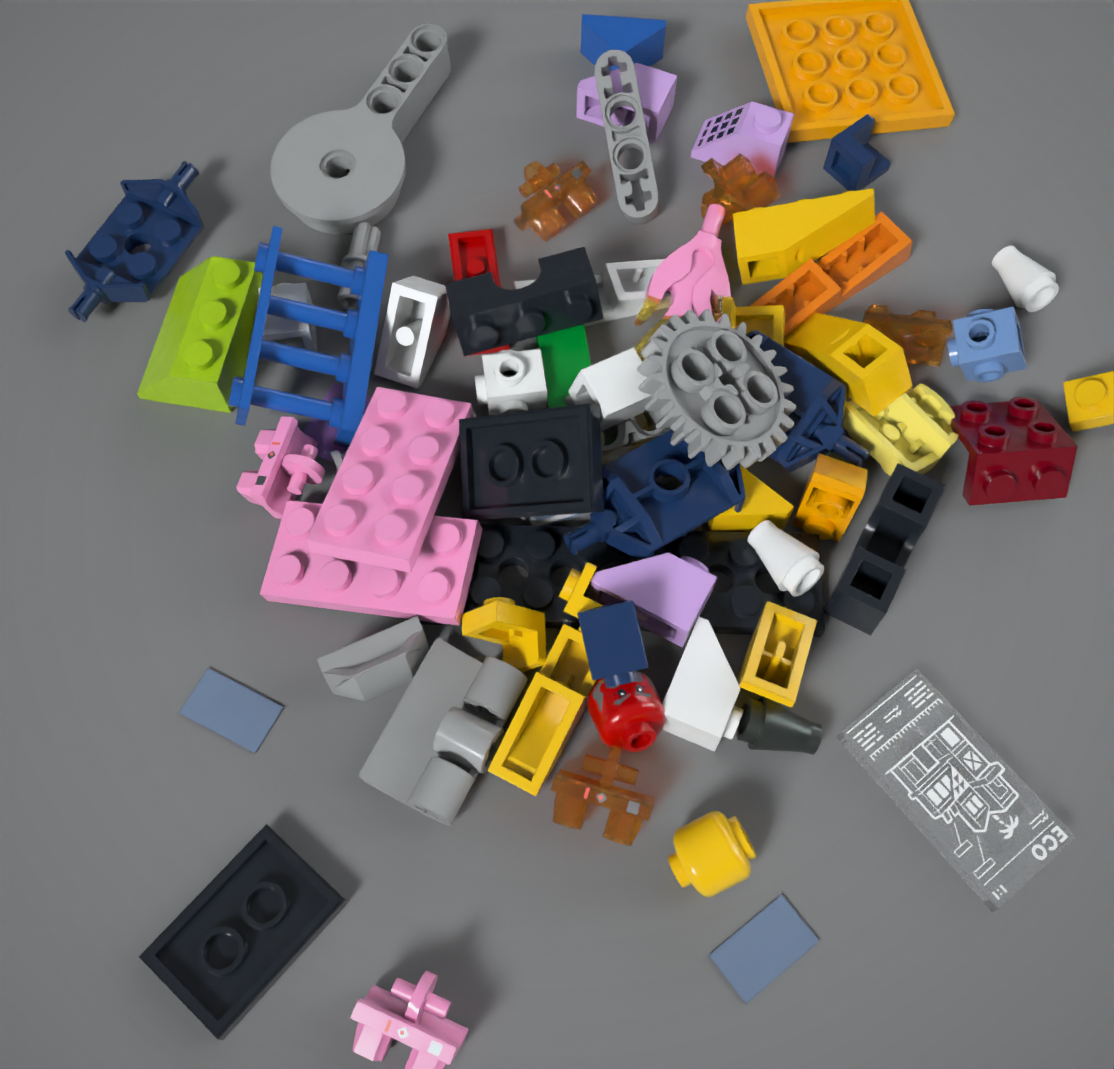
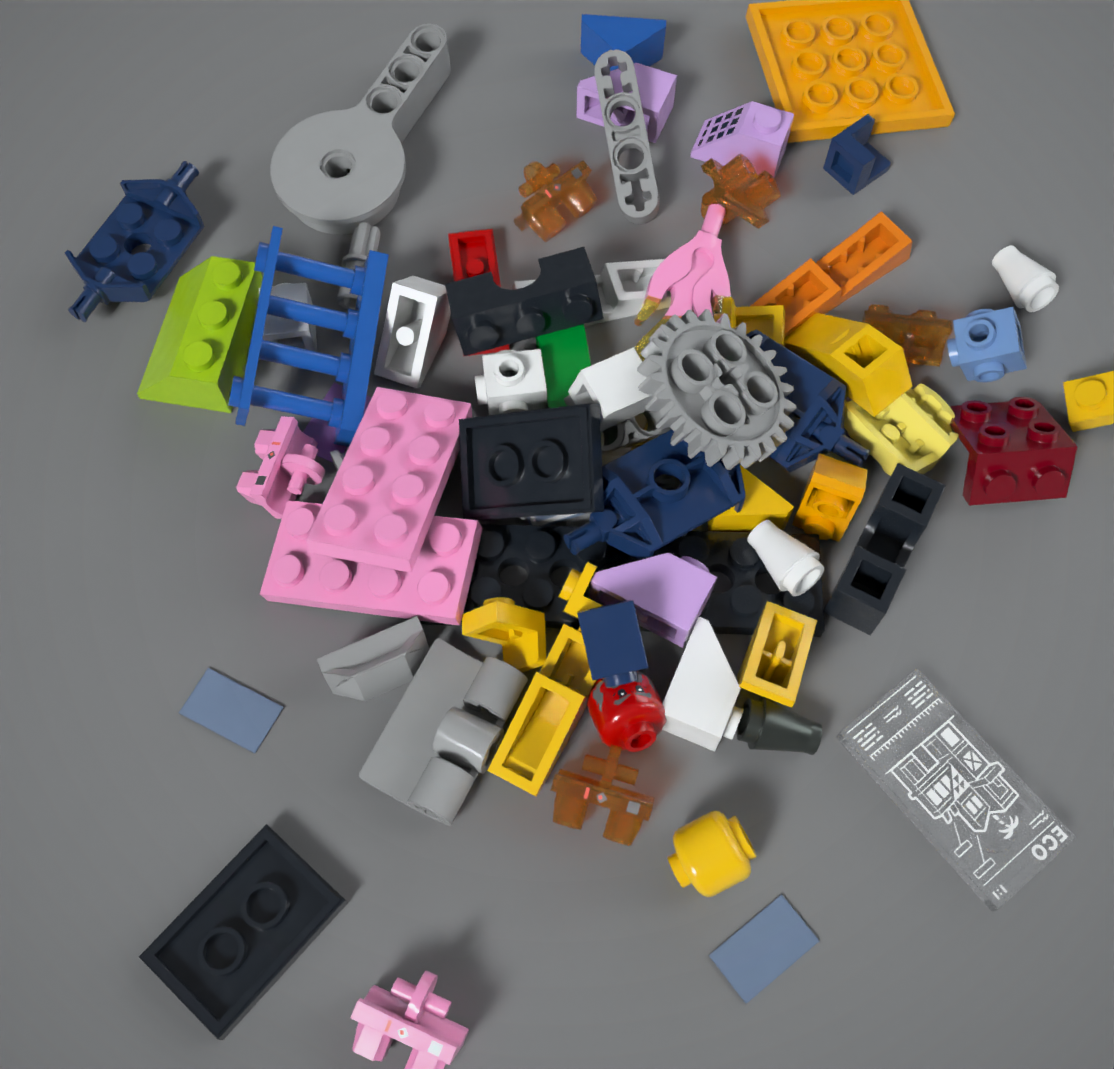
(785, 236): yellow slope -> none

